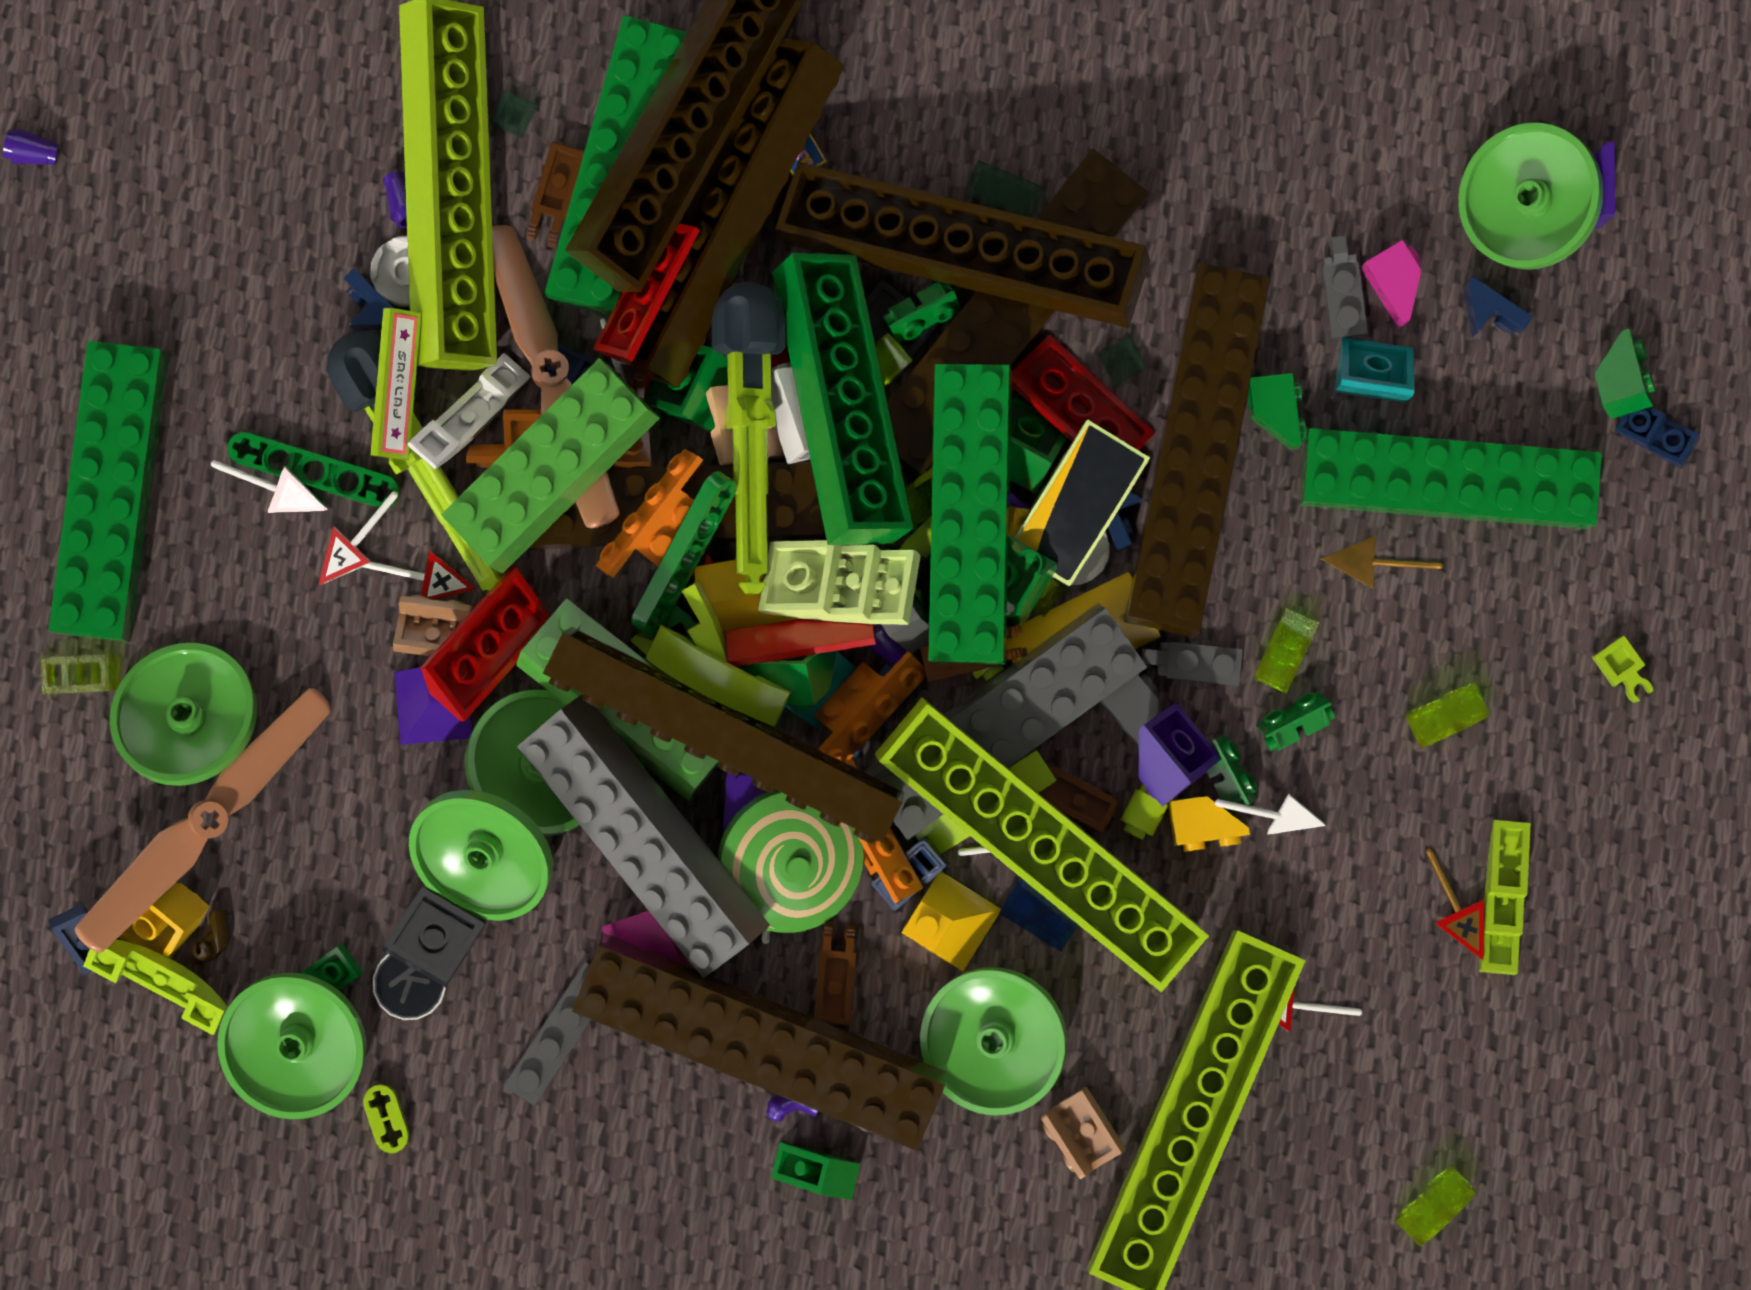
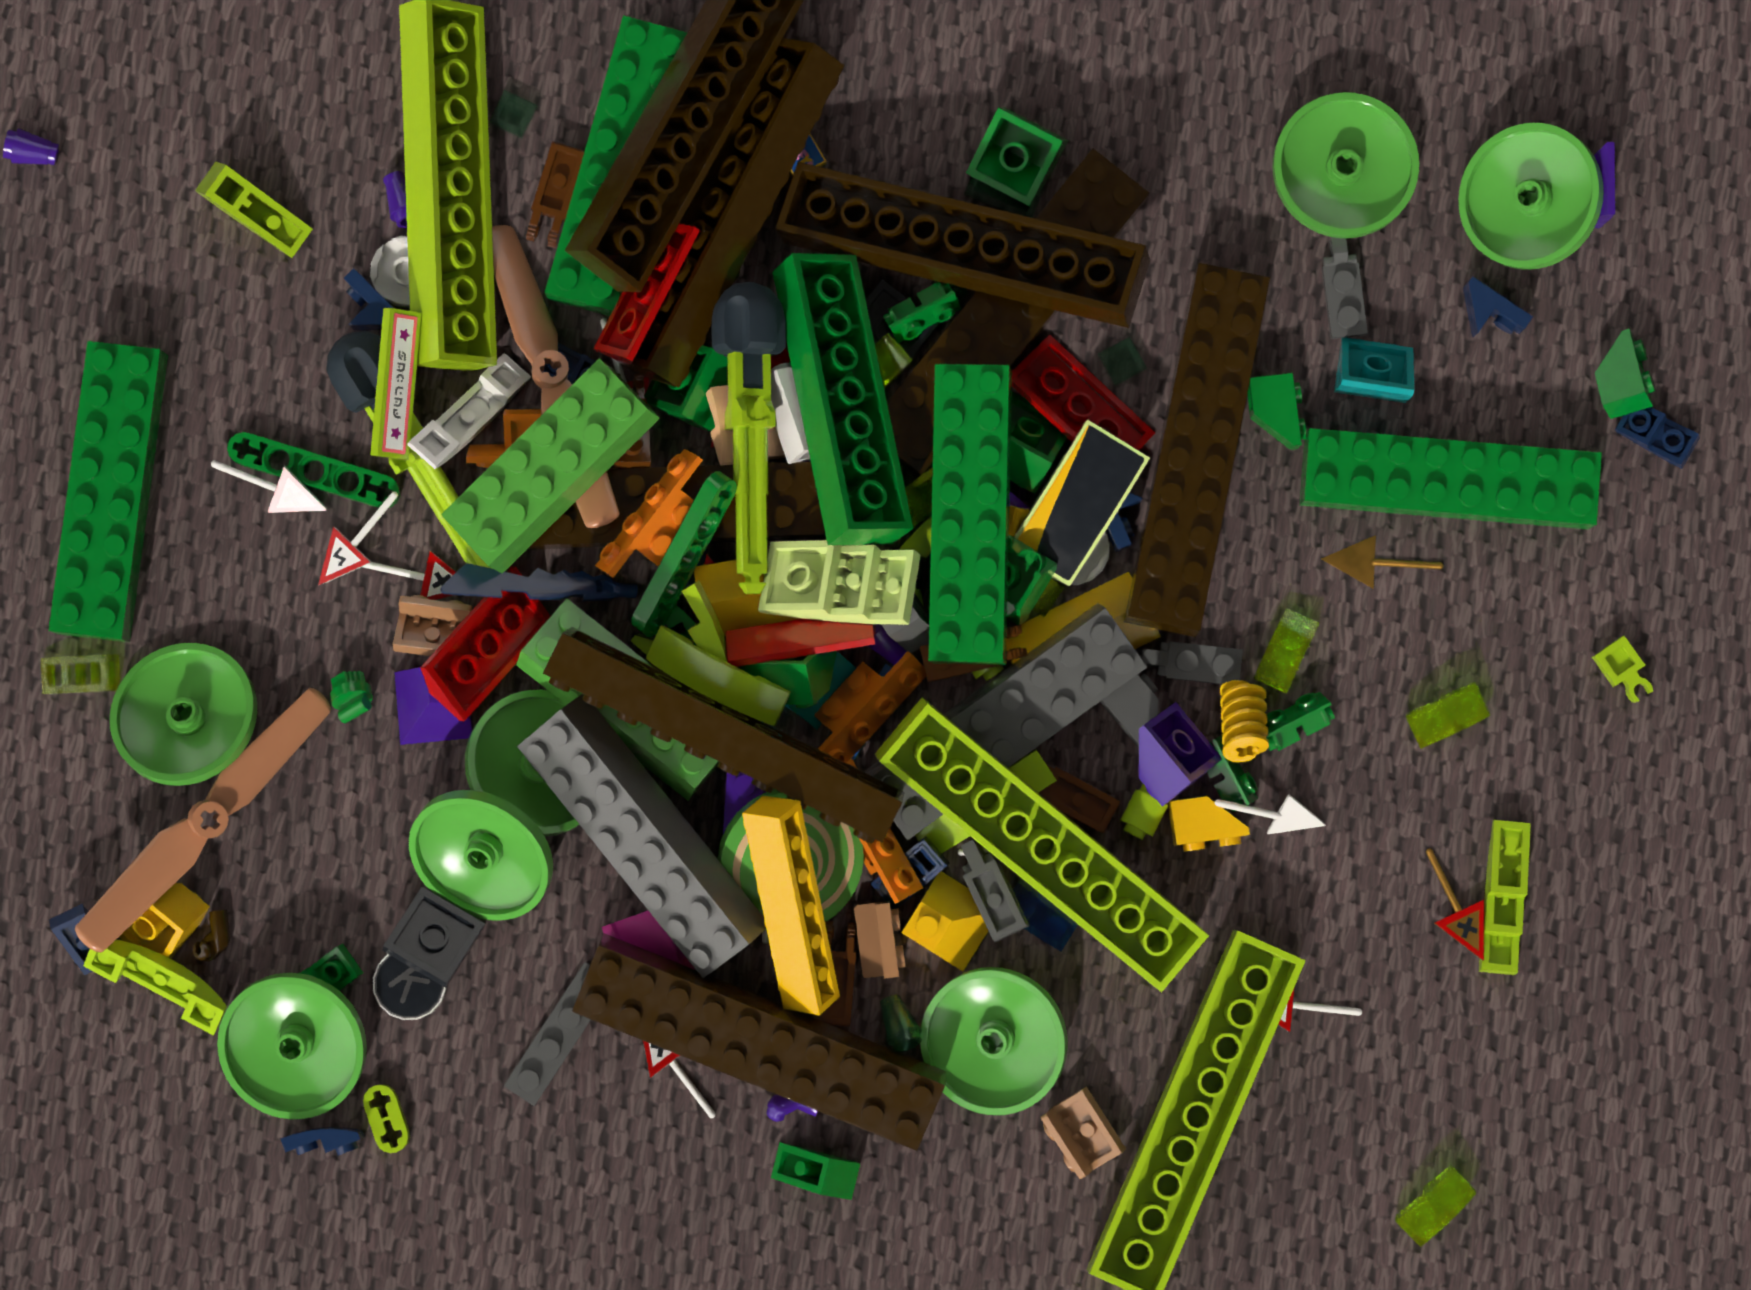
(253, 209): none -> lime slope
(332, 1138): none -> dark blue slope
(350, 695): none -> green piece
(540, 585): none -> dark blue sword
(658, 1058): none -> white piece
(791, 904): none -> yellow brick
(877, 939): none -> medium nougat bracket
(899, 1024): none -> clear green cone
(992, 892): none -> dark grey hinge
(1016, 156): none -> green slope
(1243, 720): none -> yellow piece
(1345, 165): none -> bright green dish
(1395, 280): dark pink slope -> none

